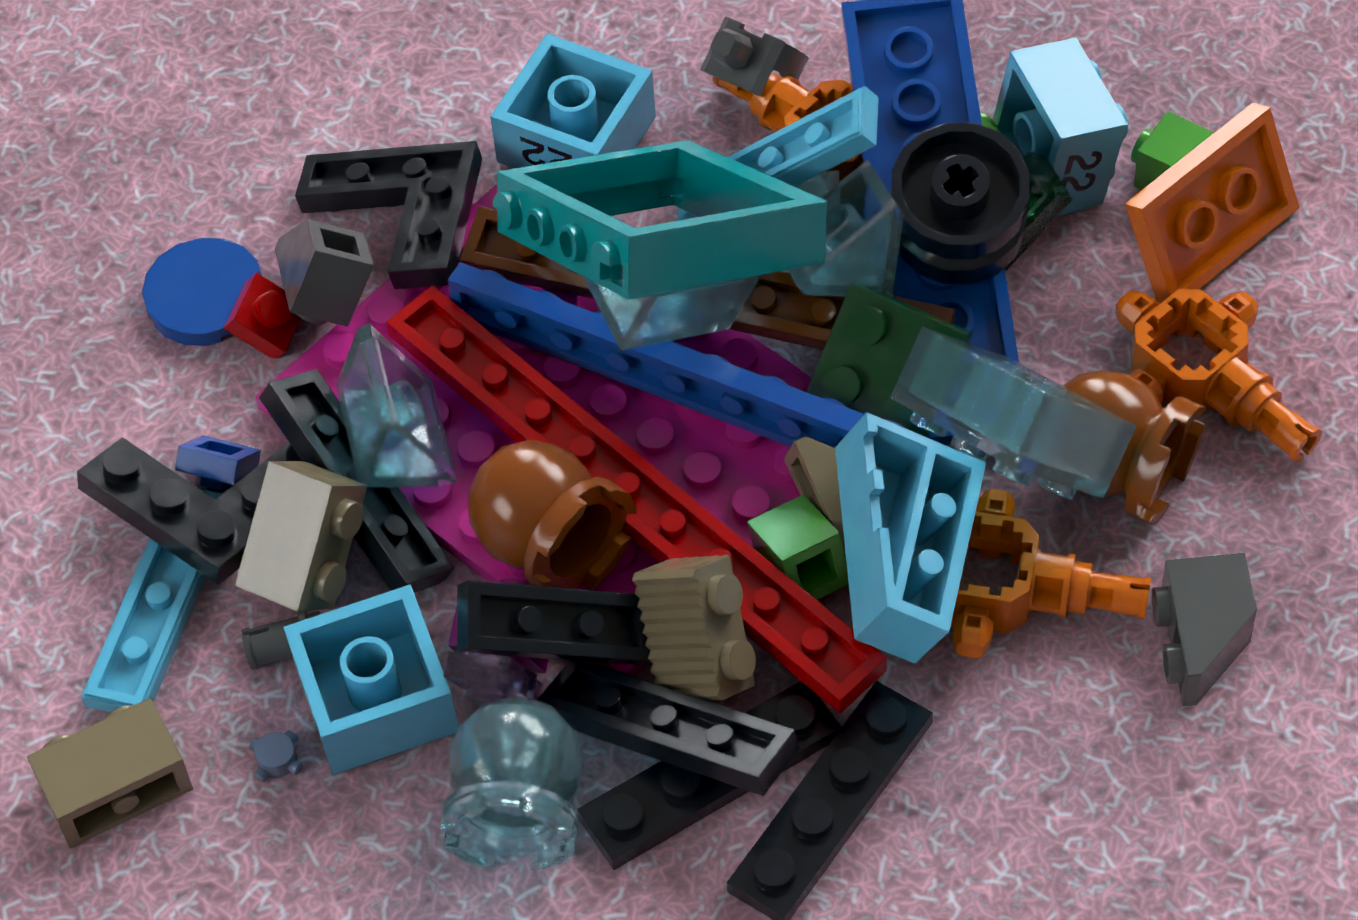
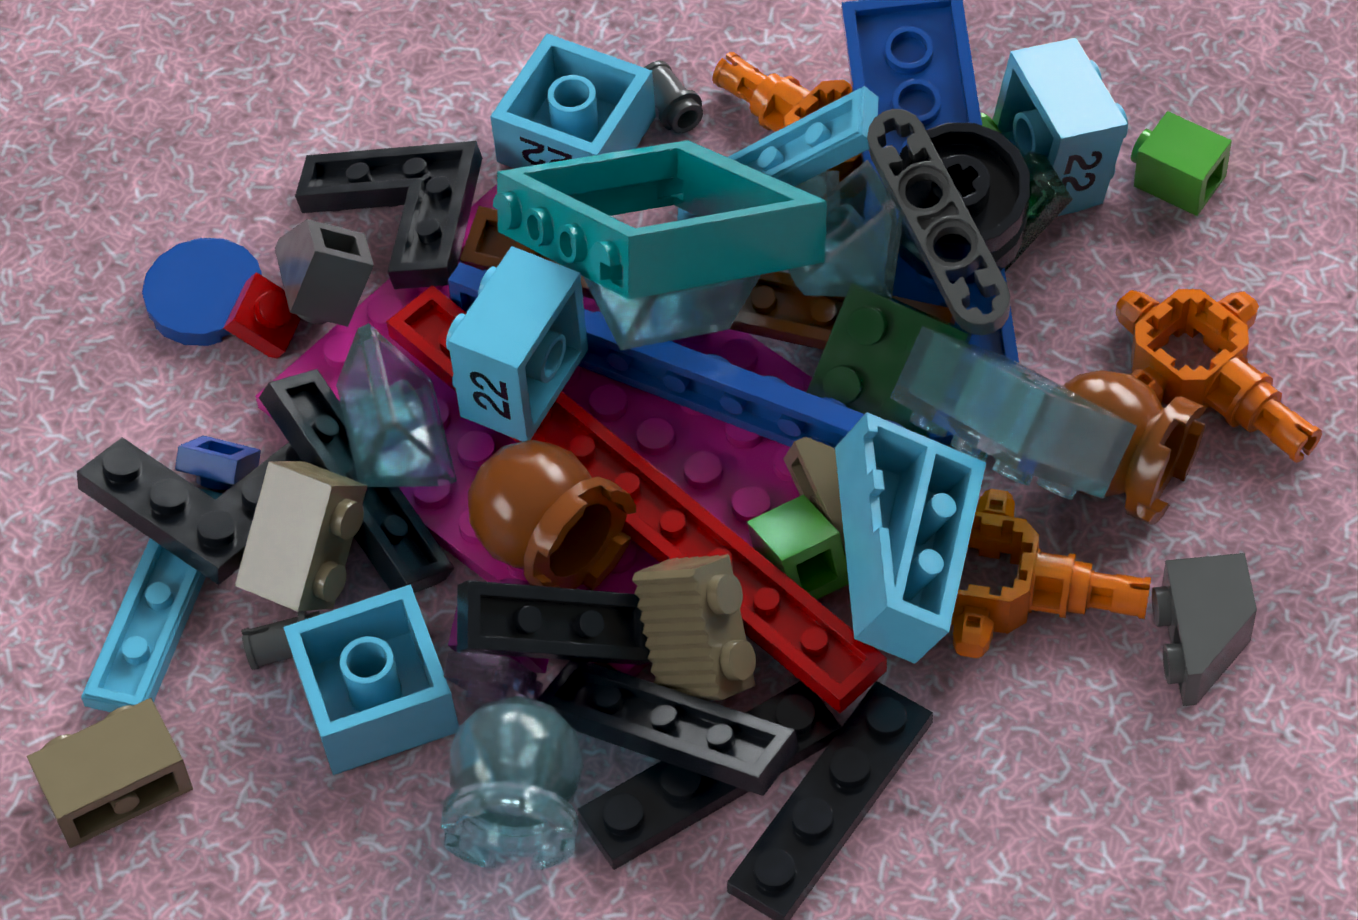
(275, 755): sand blue piece -> none
(518, 343): none -> medium azure brick
(677, 106): none -> dark grey pin
(749, 59): dark grey piece -> none
(944, 218): none -> dark grey beam
(1213, 203): orange plate -> none

